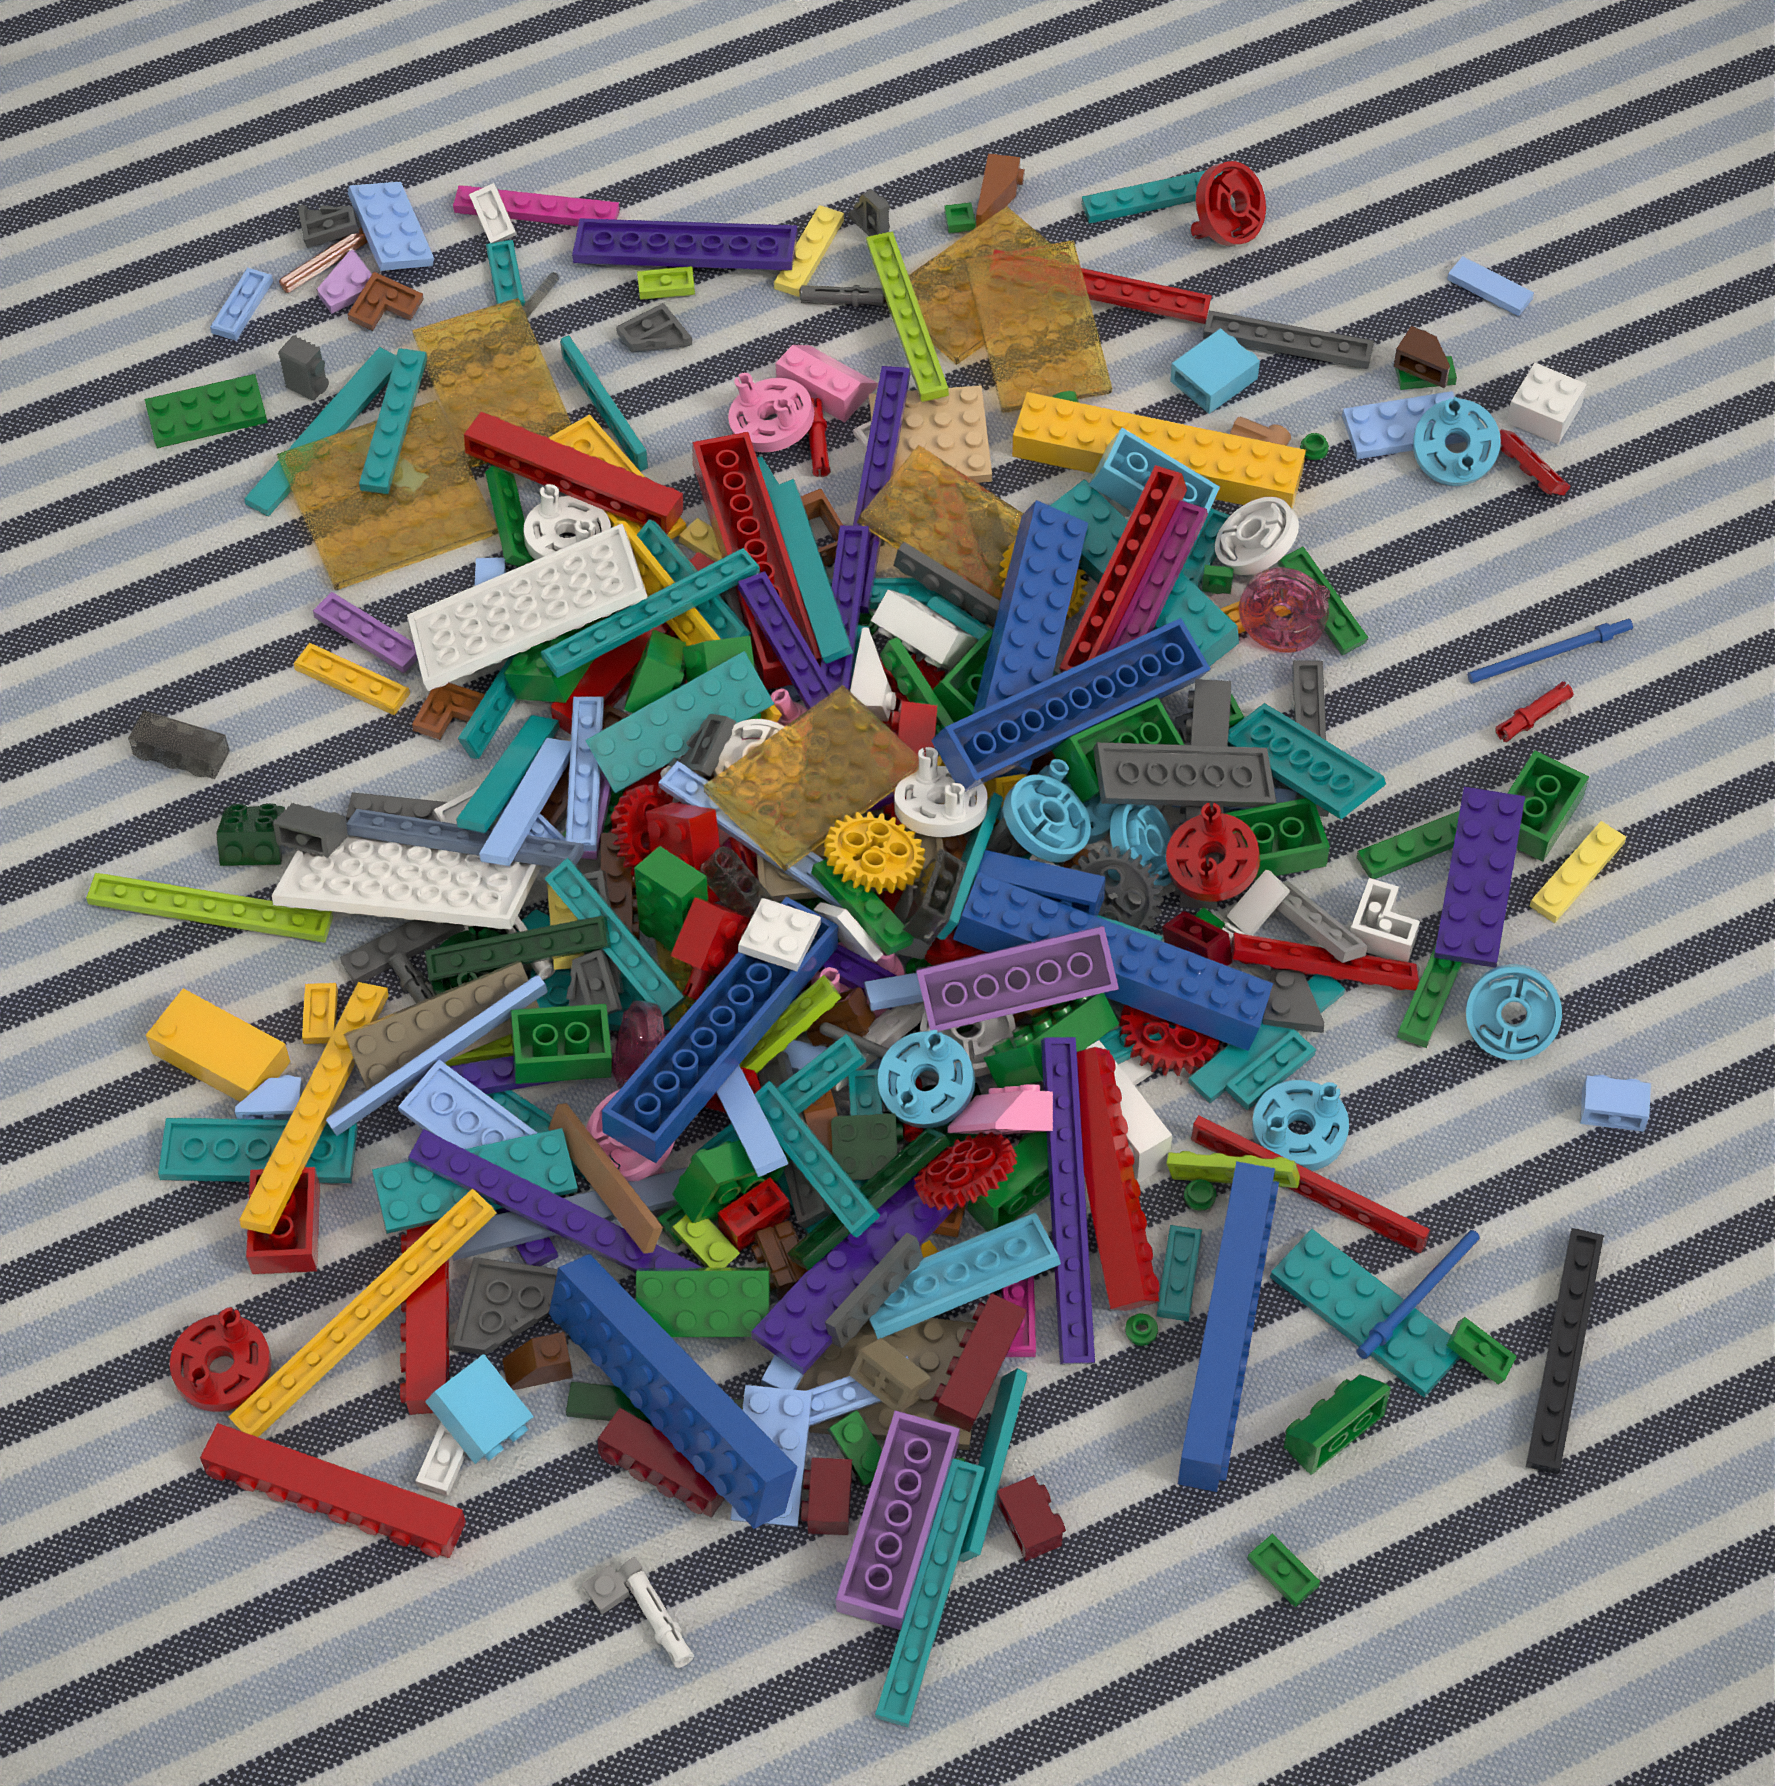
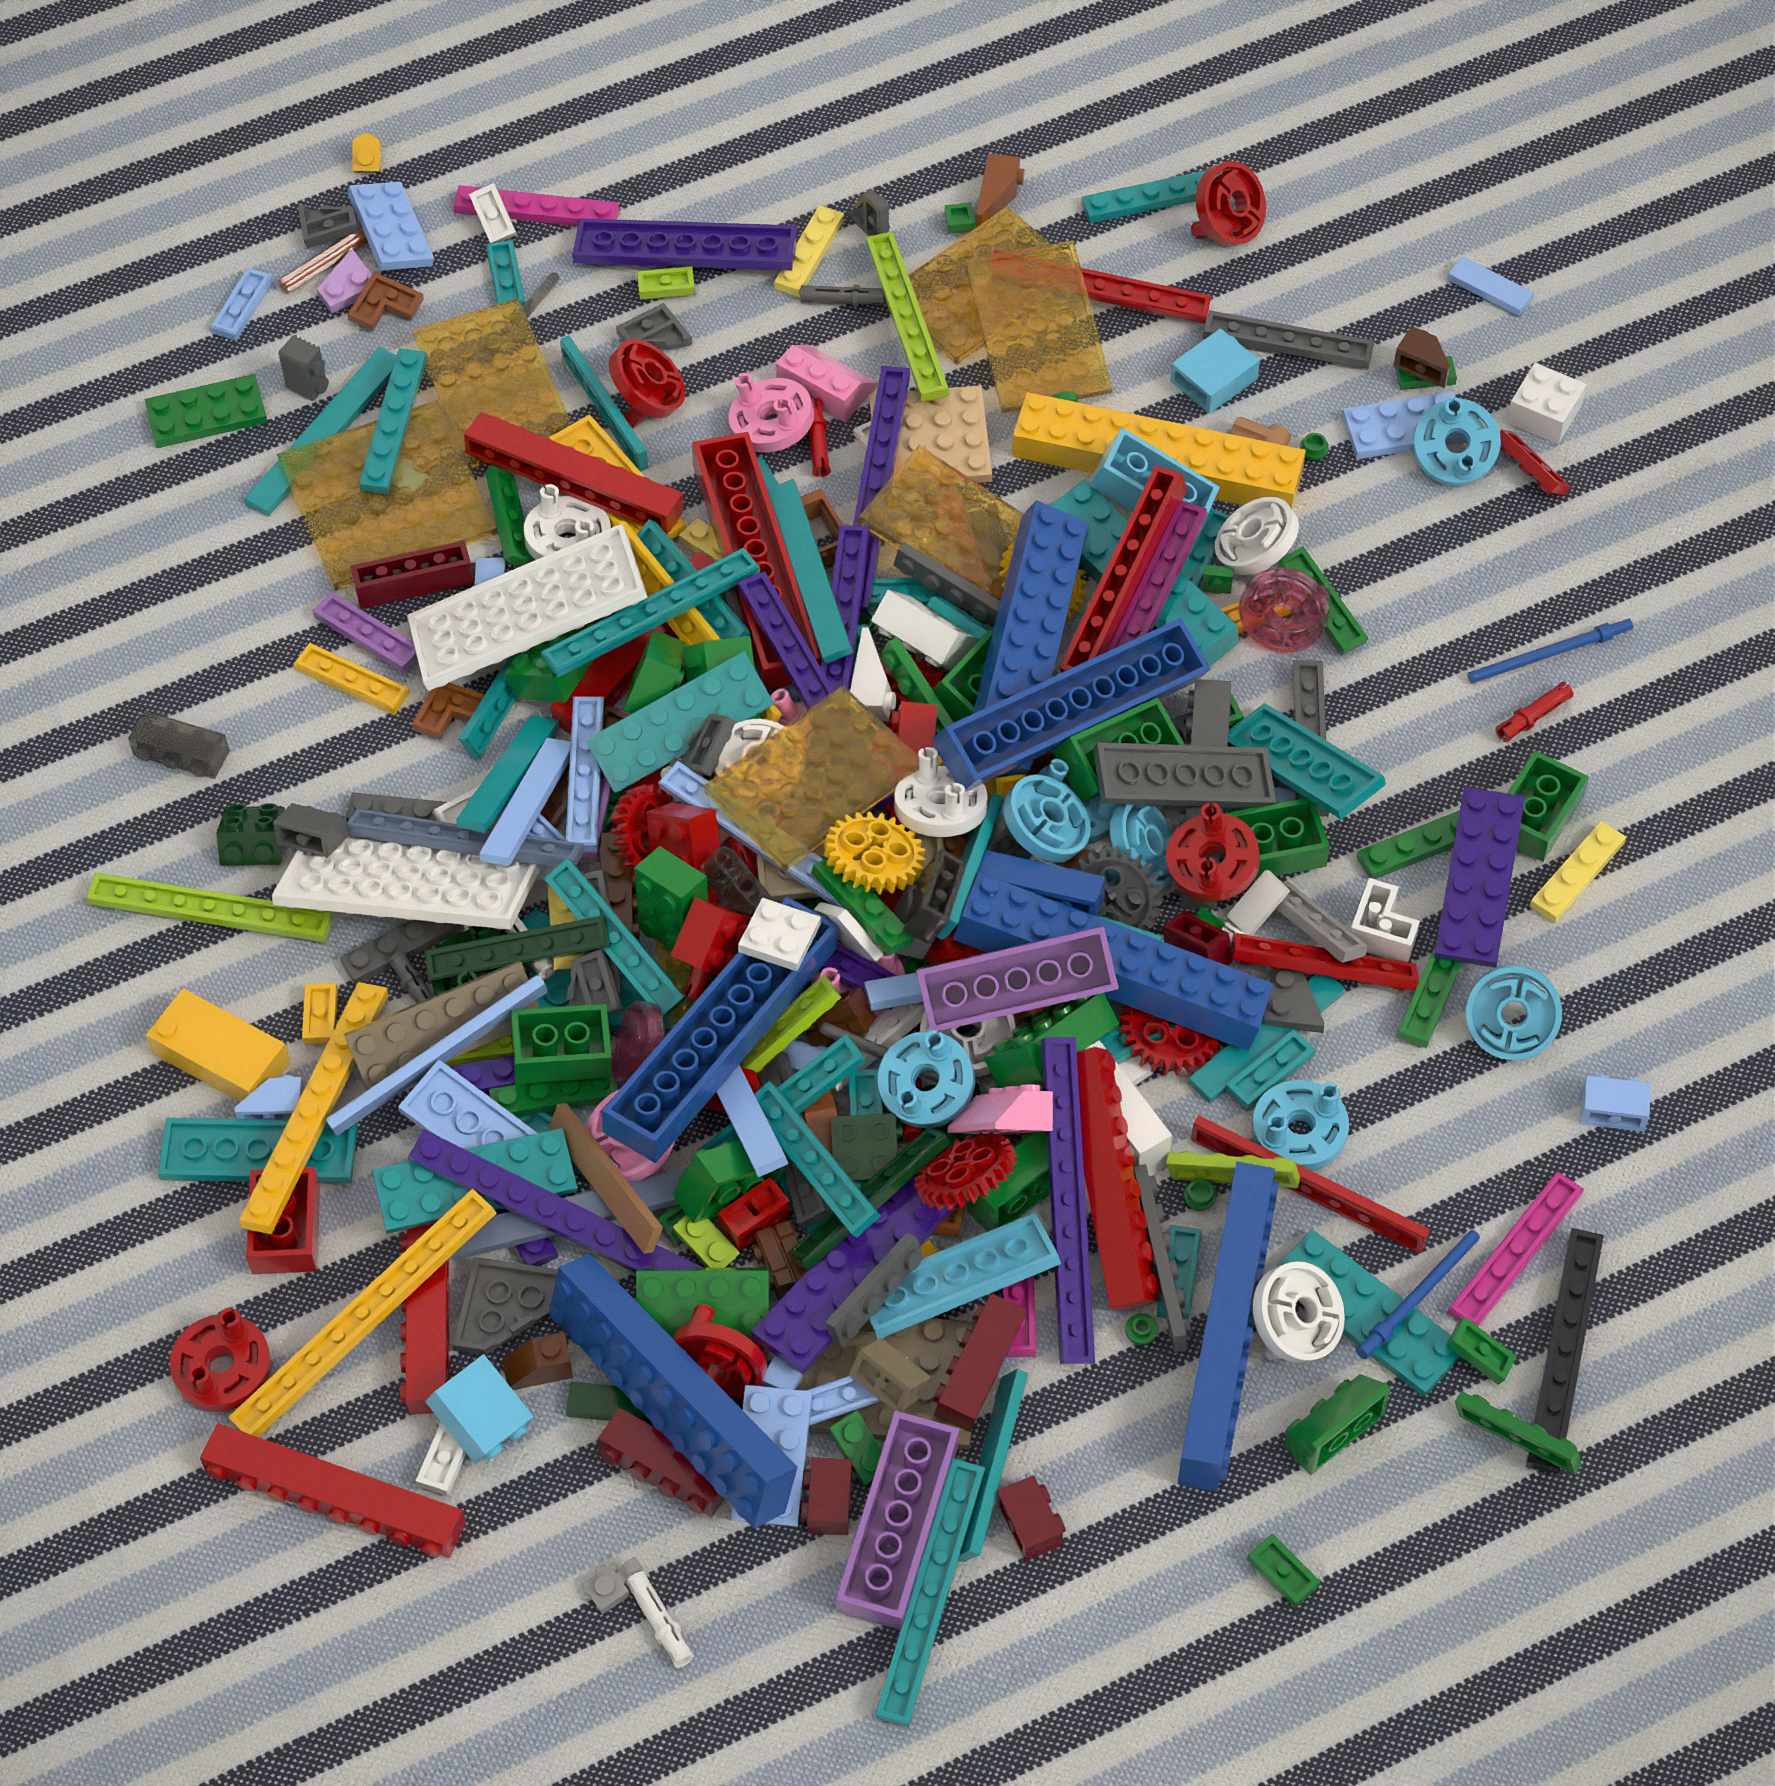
(366, 153): none -> yellow plate
(412, 574): none -> dark red brick
(544, 1096): none -> green plate
(645, 380): none -> red piece
(722, 1352): none -> red piece
(1164, 1268): none -> dark grey plate
(1276, 1316): none -> white piece
(1509, 1427): none -> green plate
(1516, 1250): none -> dark pink tile

